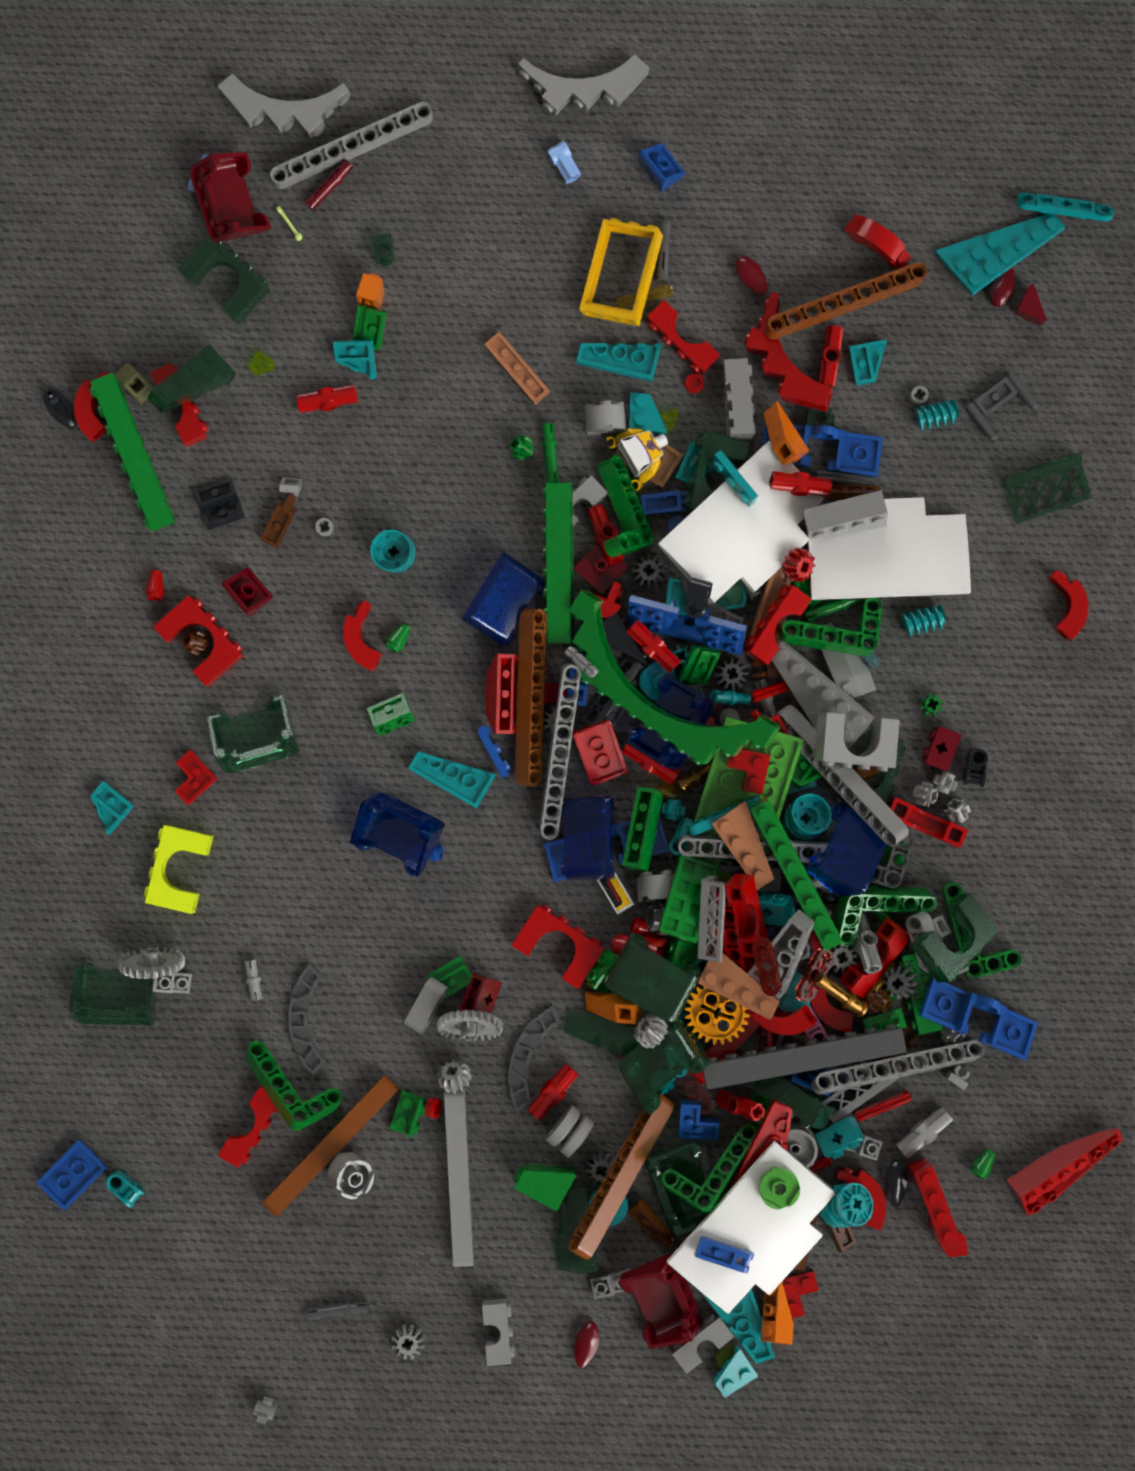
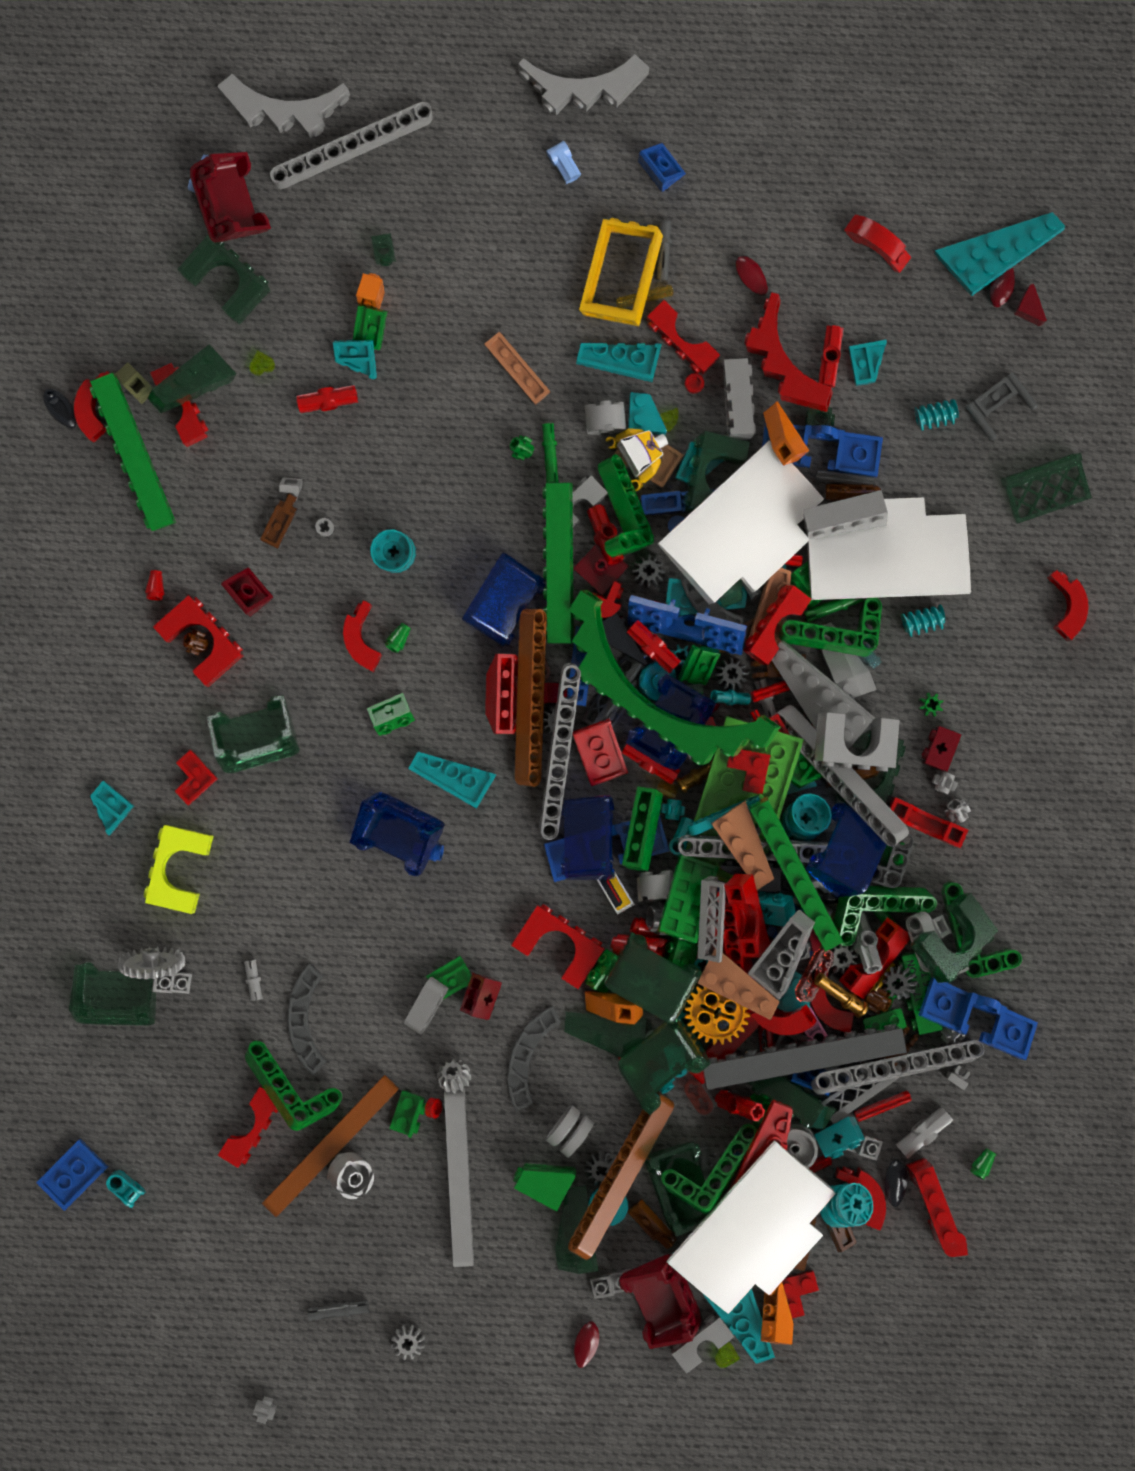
(219, 503): black slope -> none
(298, 236): yellowish green hinge -> none
(335, 178): dark red pin -> none
(469, 1025): light grey gear -> none
(494, 750): blue plate -> none
(496, 1314): light grey arch -> none
(552, 1092): red piece -> none
(580, 661): light grey axle -> none
(650, 1031): light grey gear -> none
(693, 1126): blue plate -> none
(698, 593): black piece -> none
(723, 1254): blue plate -> none
(728, 712): light grey plate -> none
(734, 479): teal plate -> none
(735, 1373): wing -> none
(769, 957): clear red beam -> none
(774, 1177): bright green plate -> none
(798, 564): red gear -> none
(800, 484): red piece -> none
(837, 304): dark orange beam -> none
(915, 400): light grey bush -> none
(925, 794): light grey gear -> none
(975, 769): black piece -> none
(1059, 1169): red wedge -> none
(1064, 206): teal piece -> none

